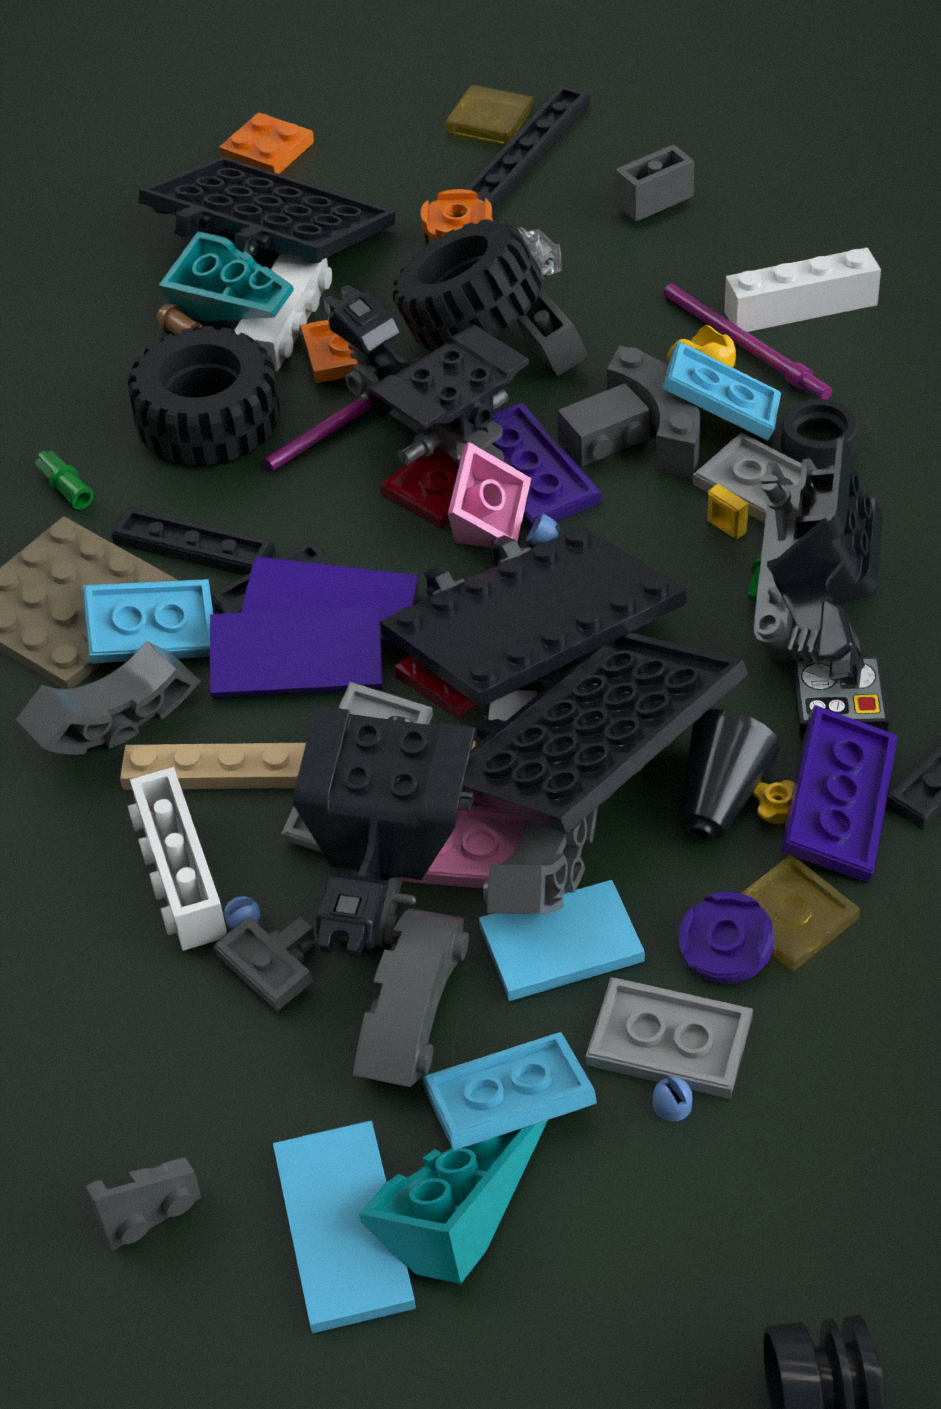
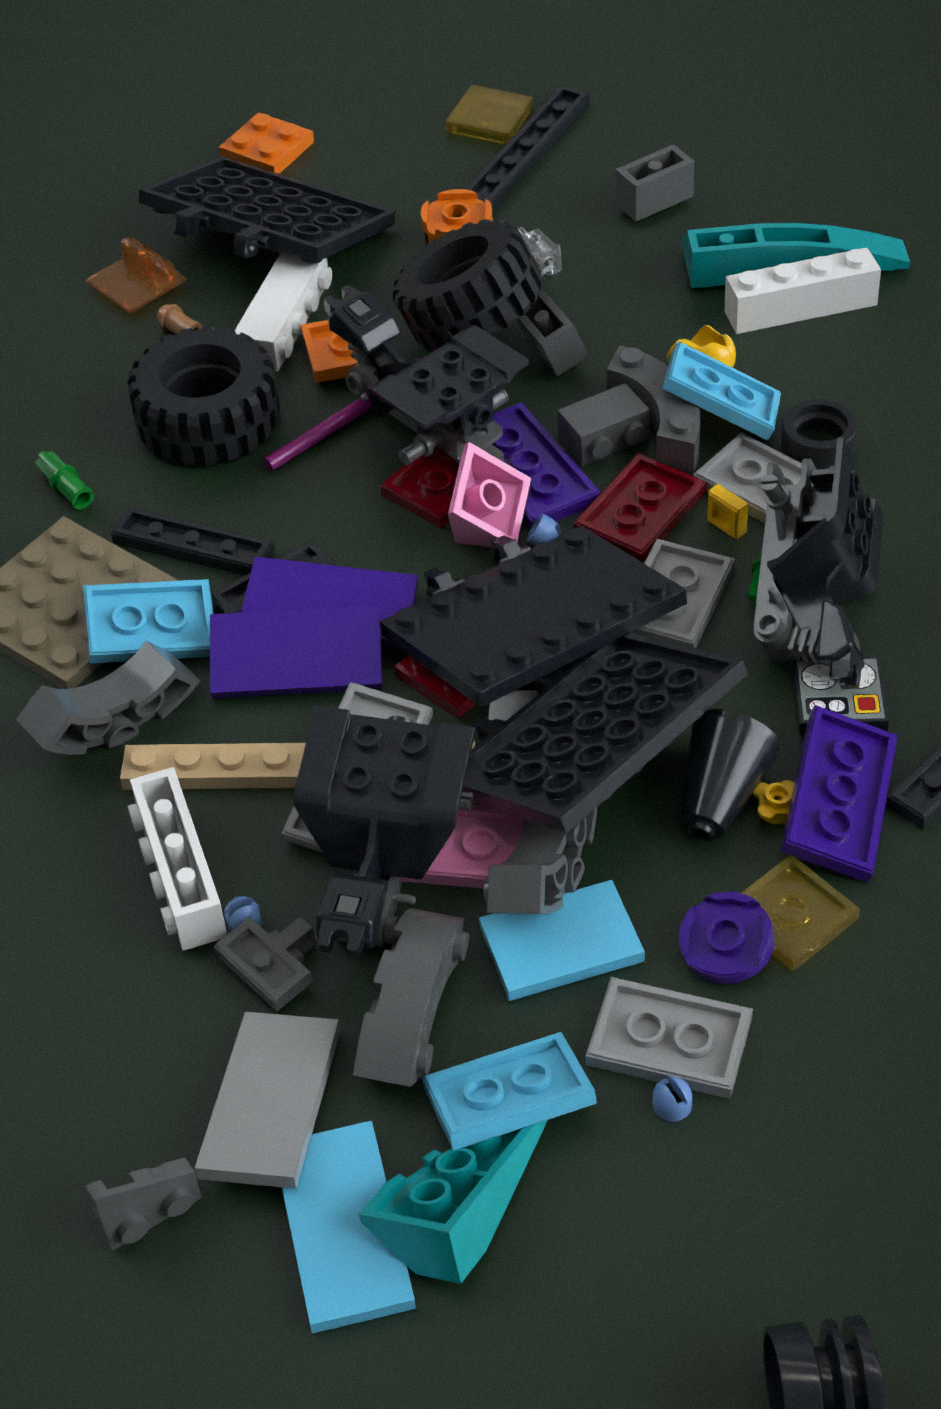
(136, 277): none -> clear orange hinge
(223, 283): teal wedge -> none
(268, 1100): none -> light grey tile
(642, 505): none -> dark red tile
(705, 580): none -> light grey tile
(731, 250): none -> teal wedge
(795, 373): magenta bar -> none

